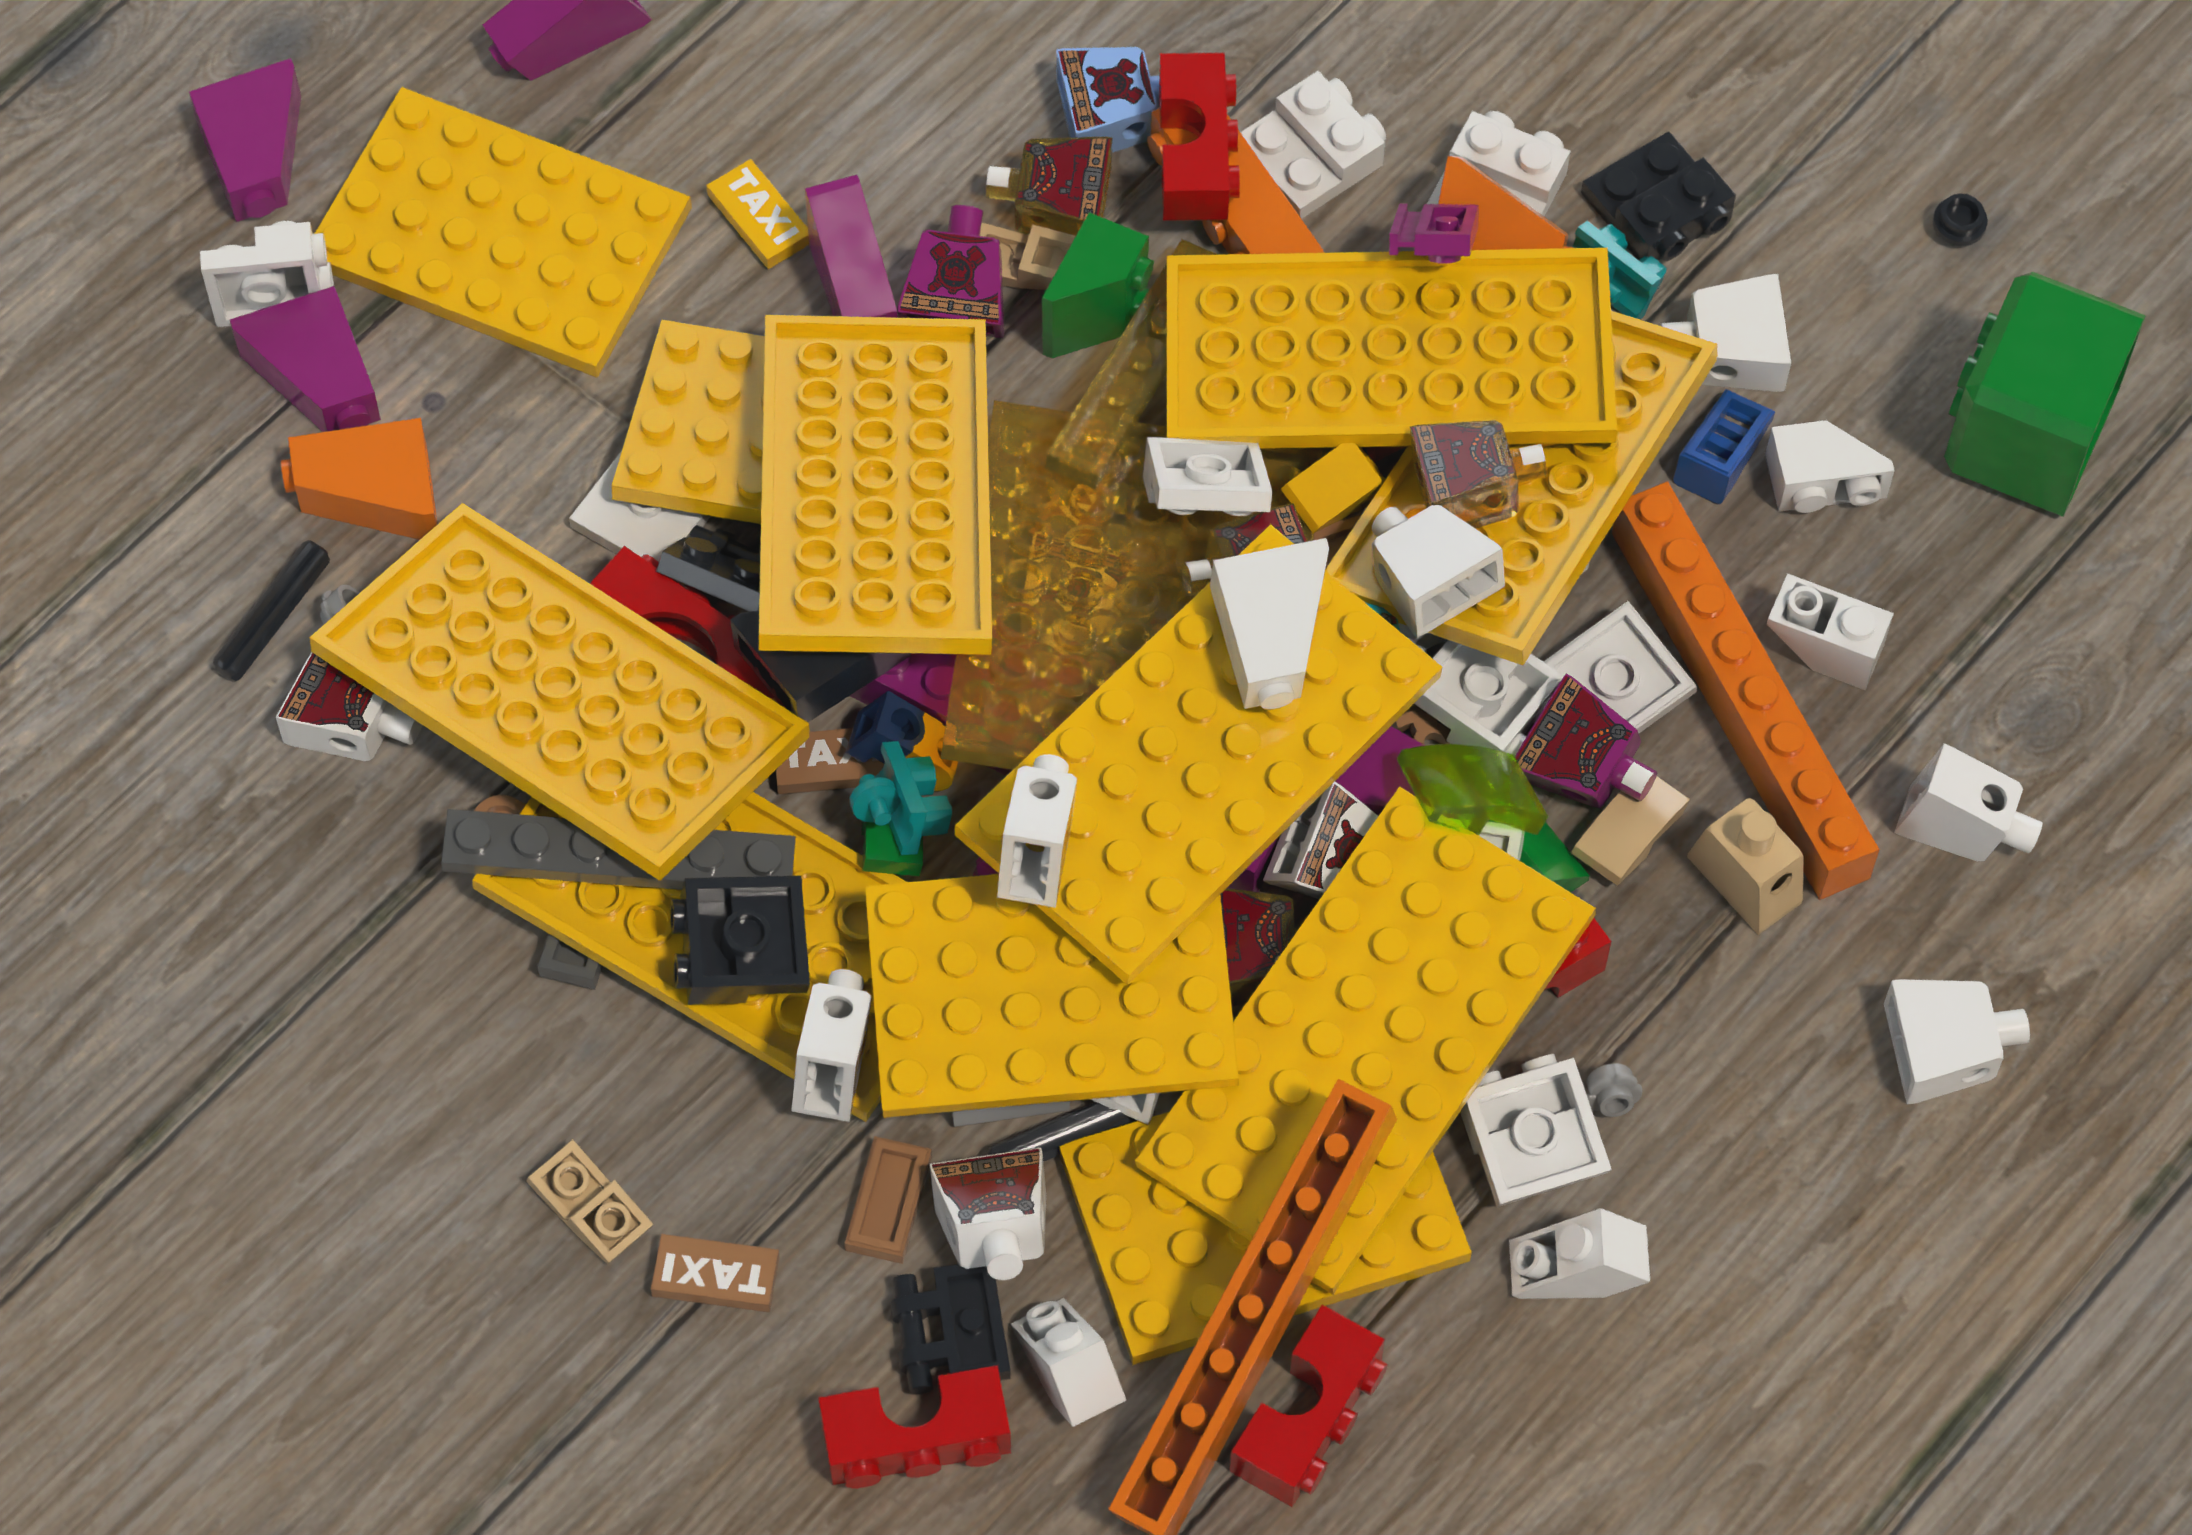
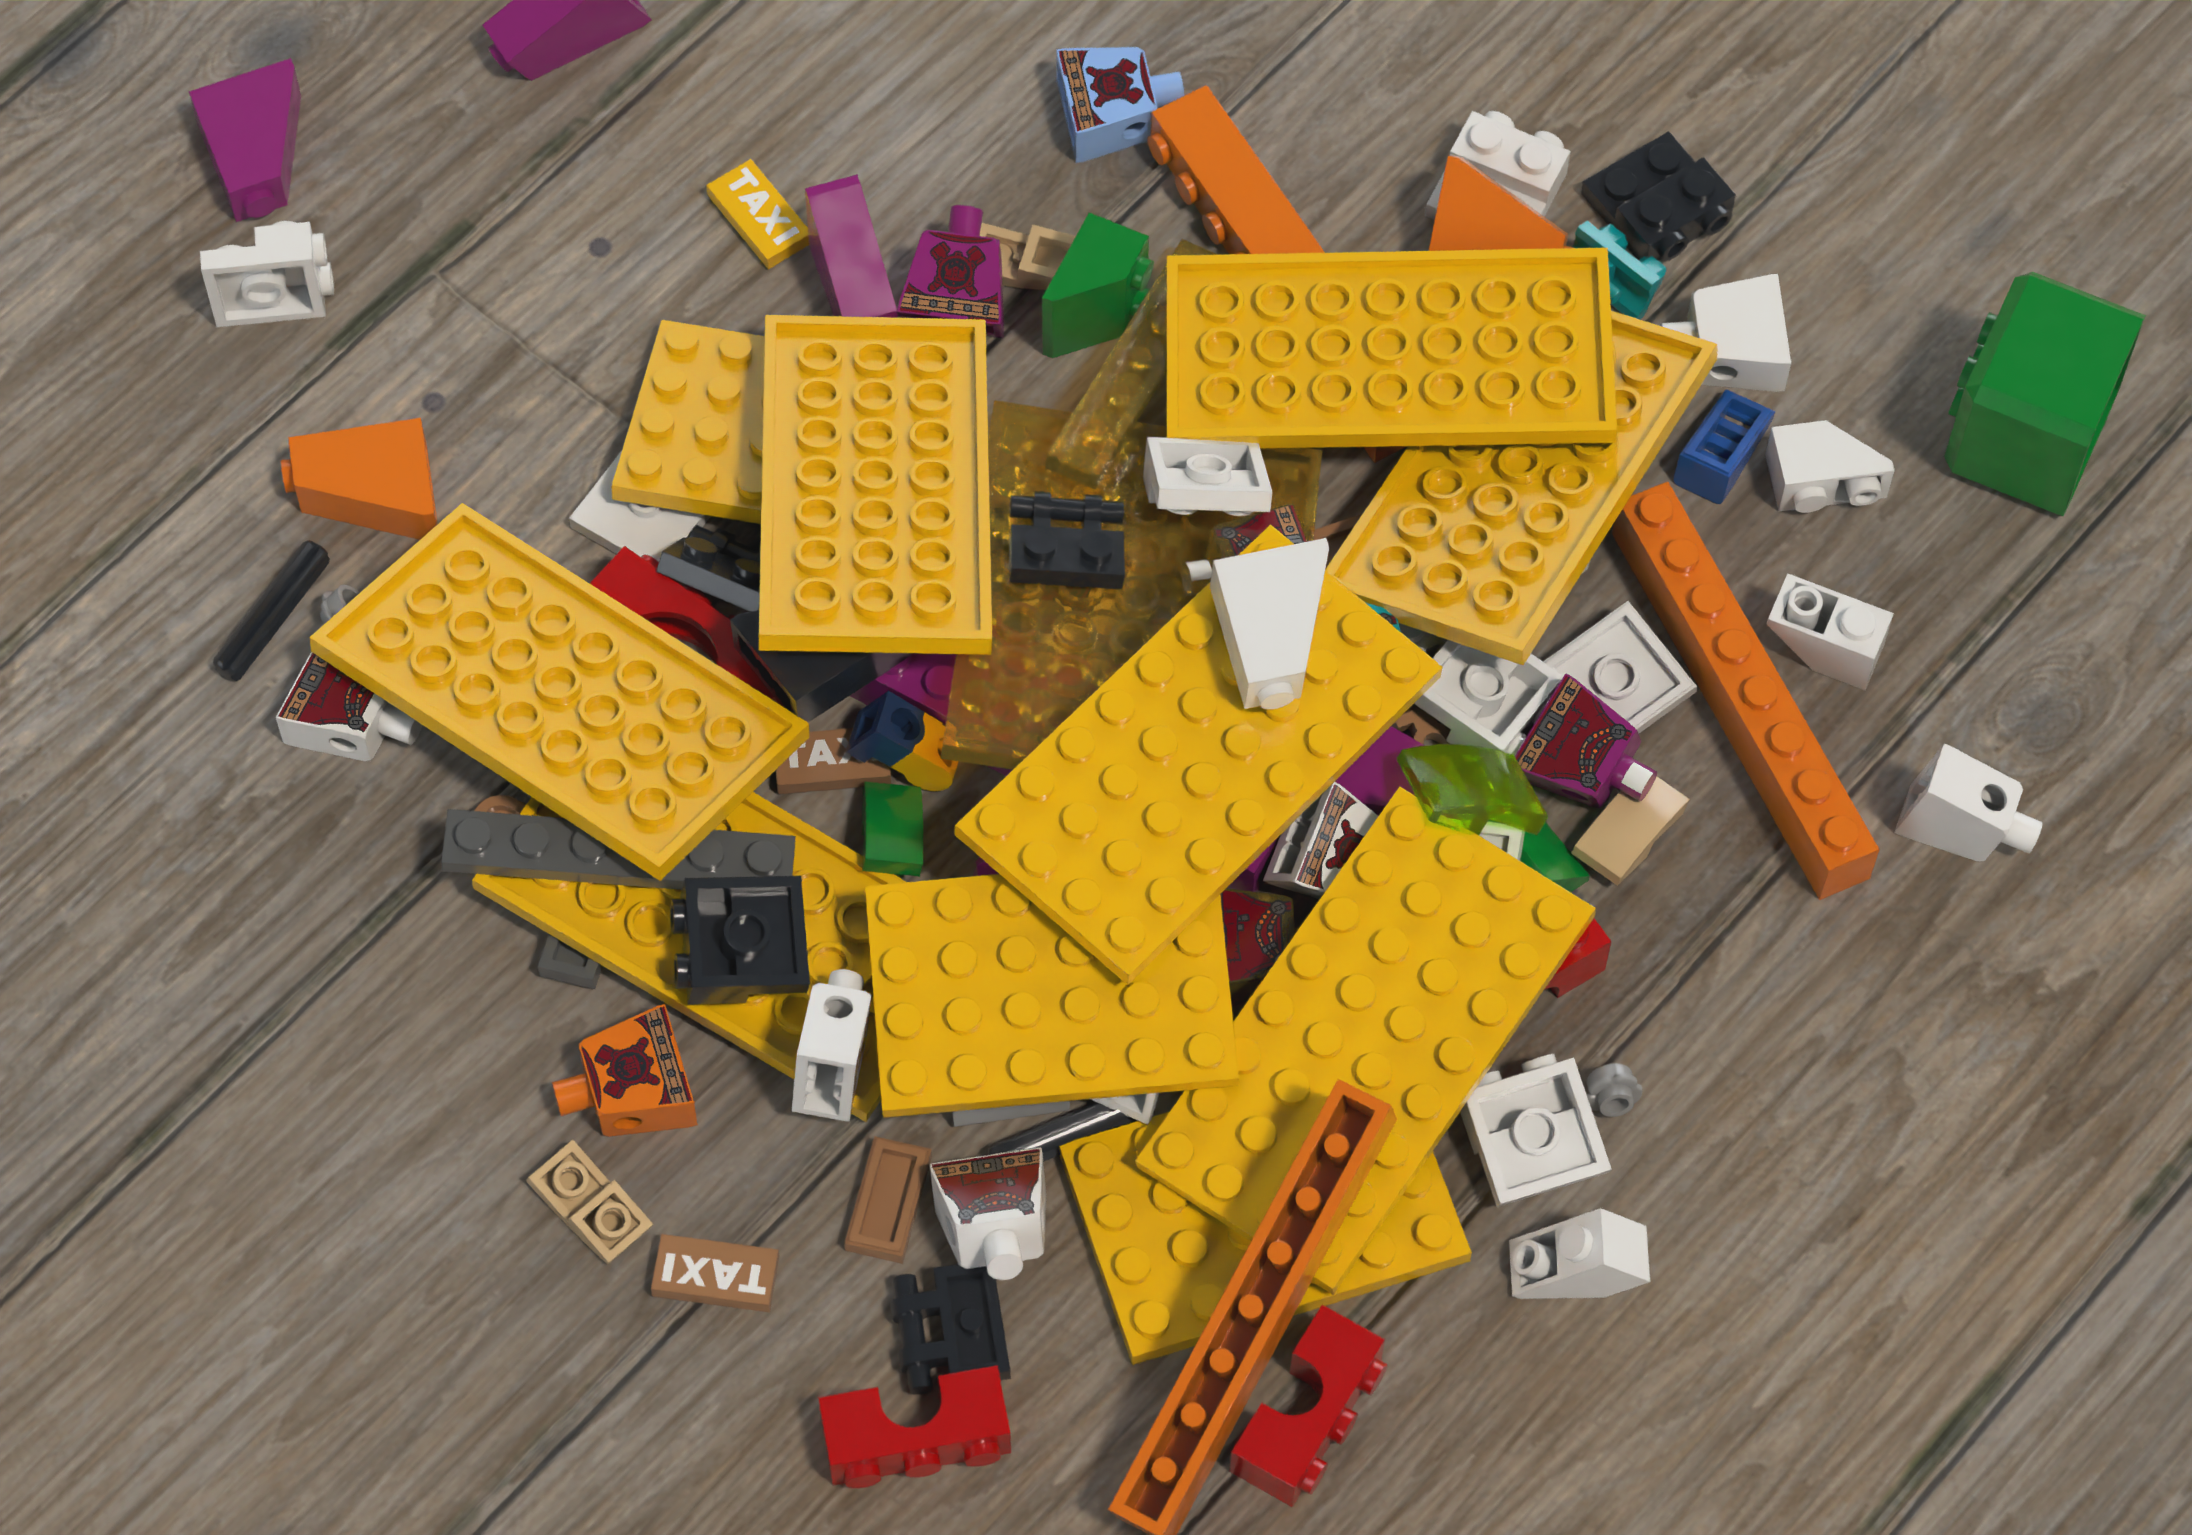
(310, 359): magenta slope -> none
(500, 231): yellow plate -> none
(631, 1078): none -> orange torso
(896, 799): teal hips -> none
(1040, 816): white torso -> none
(1056, 182): torso -> none
(1066, 554): none -> black plate
(1069, 1360): white slope -> none
(1198, 173): red arch -> none
(1316, 142): white plate -> none
(1334, 486): yellow slope -> none
(1433, 565): white torso -> none
(1438, 231): magenta plate -> none
(1472, 469): torso -> none
(1746, 858): tan torso -> none
(1948, 1035): white torso -> none
(1960, 220): black plate -> none

